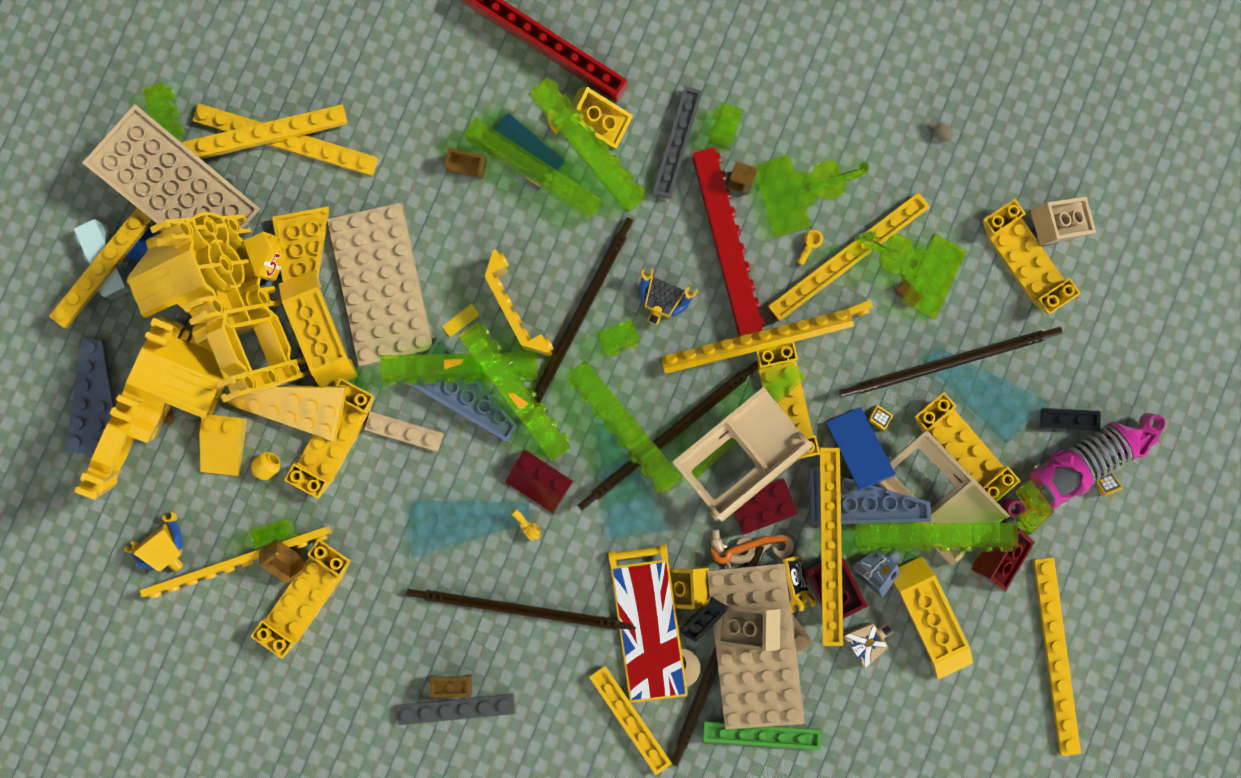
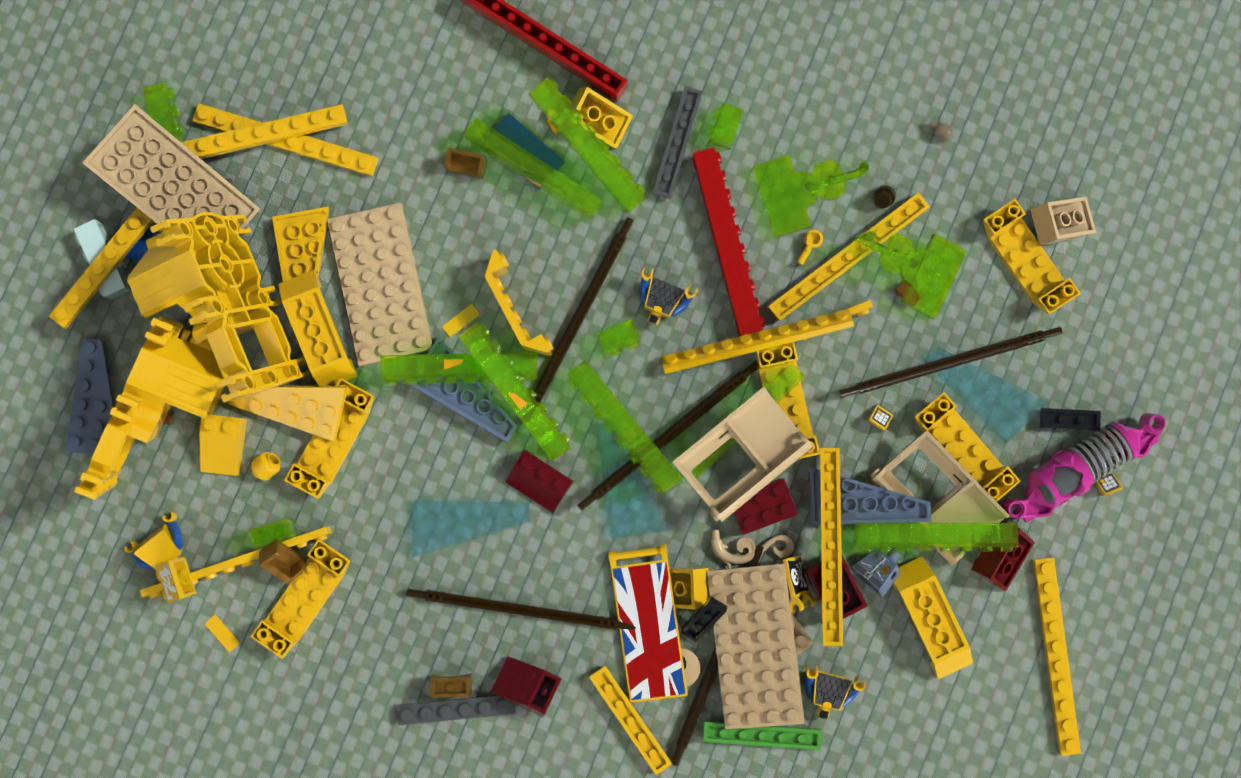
(175, 579): none -> yellow slope
(222, 633): none -> yellow sticker
(266, 255): yellow slope -> none
(404, 431): tan plate -> none
(526, 686): none -> dark red slope
(531, 530): yellow plate -> none
(742, 178): pearl gold panel -> none
(746, 546): orange piece -> none
(750, 628): tan slope -> none
(830, 690): none -> torso
(860, 449): blue tile -> none
(867, 642): torso -> none
(884, 196): none -> dark brown piece
(1036, 510): clear neon green plate -> none

